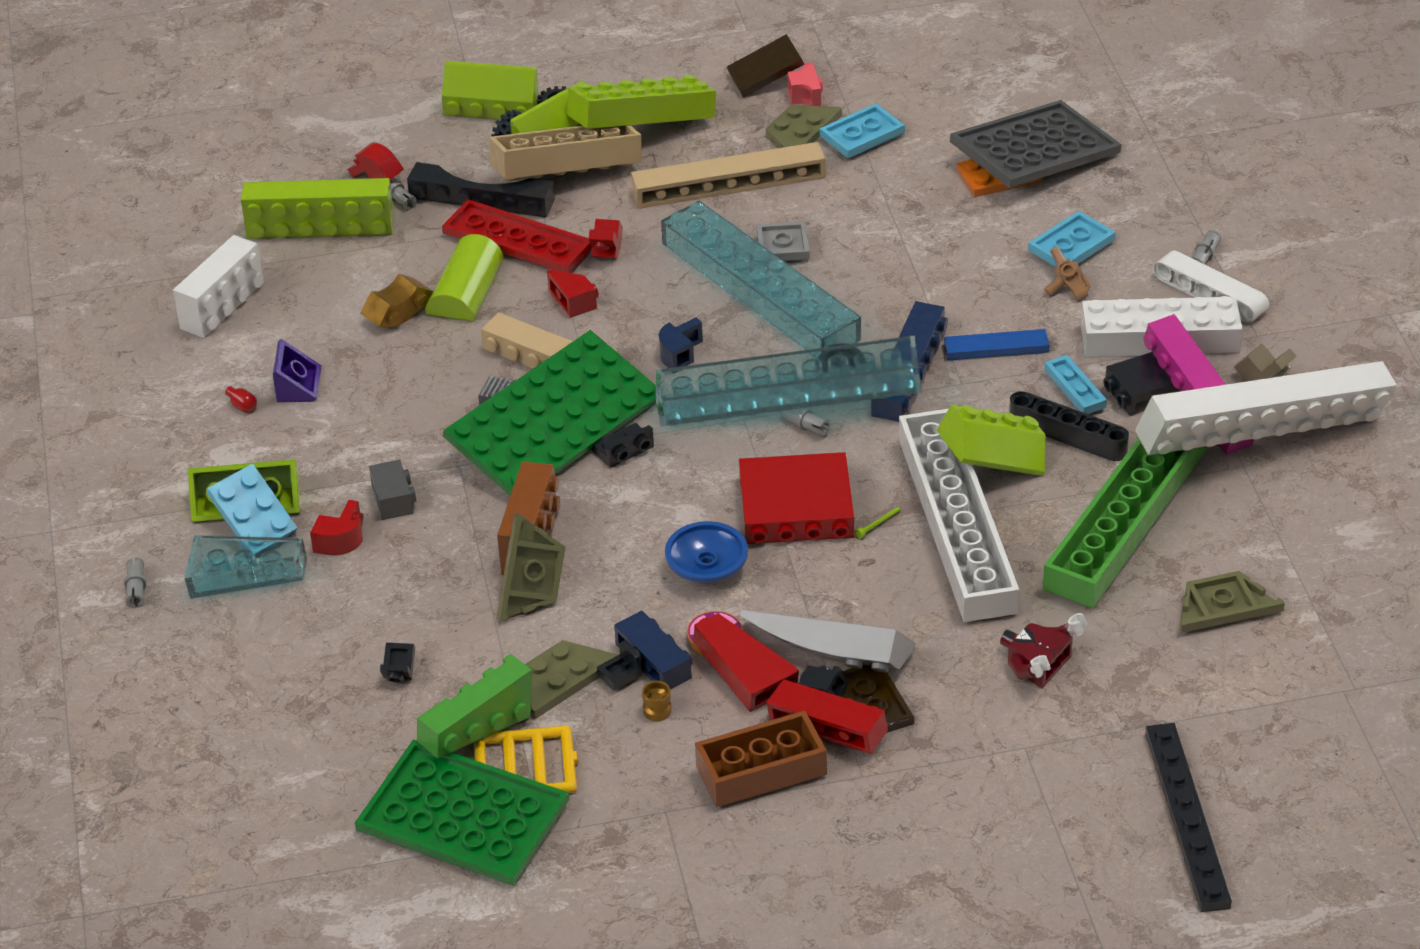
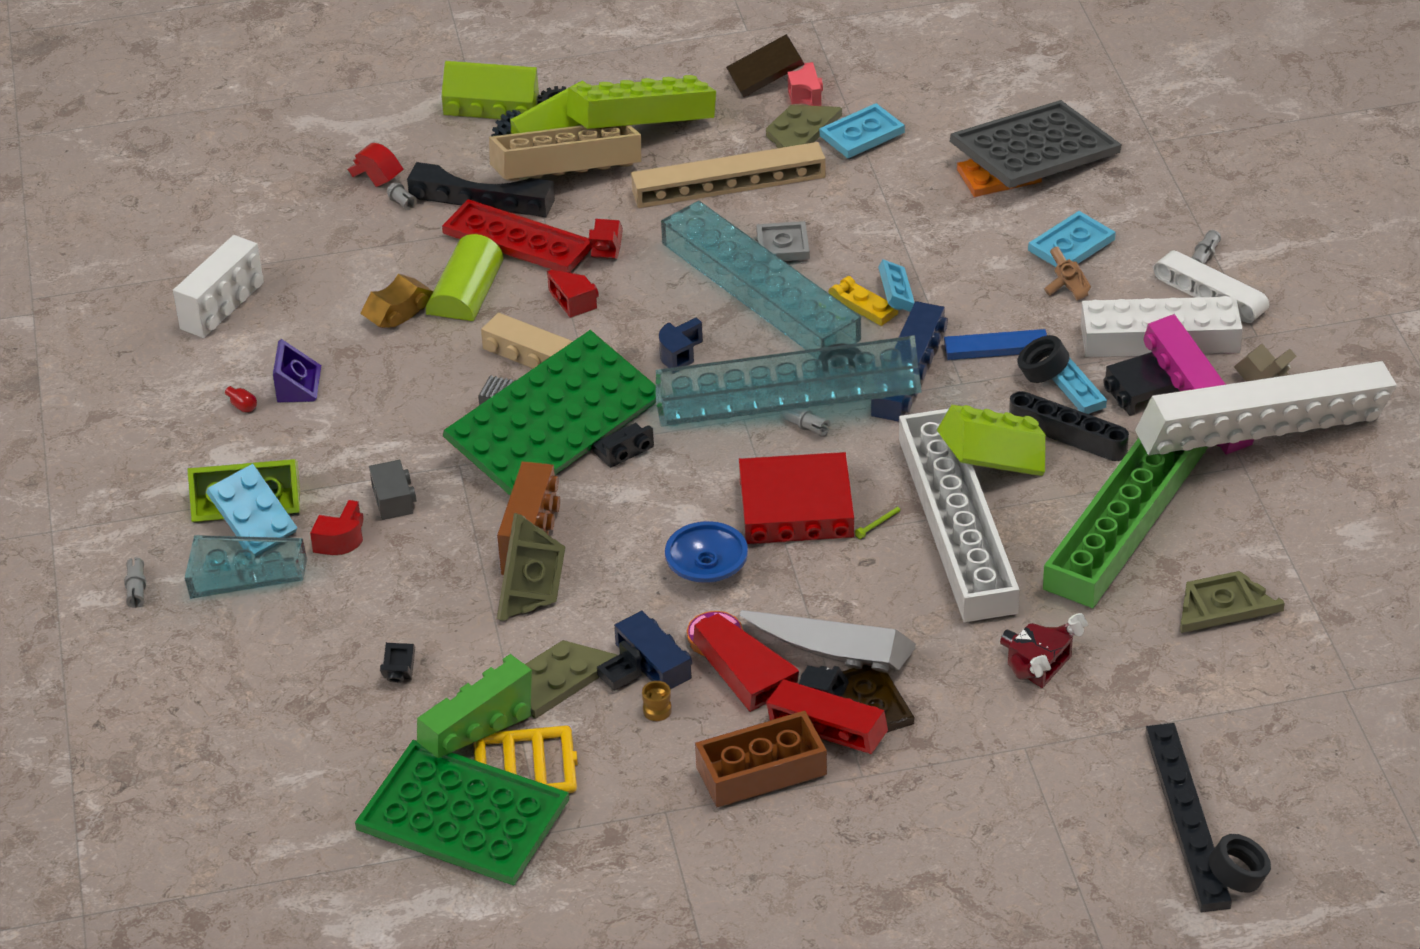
(317, 208): lime brick -> none
(863, 301): none -> yellow plate
(896, 285): none -> medium azure plate
(1037, 350): none -> black tyre
(1233, 875): none -> black tyre

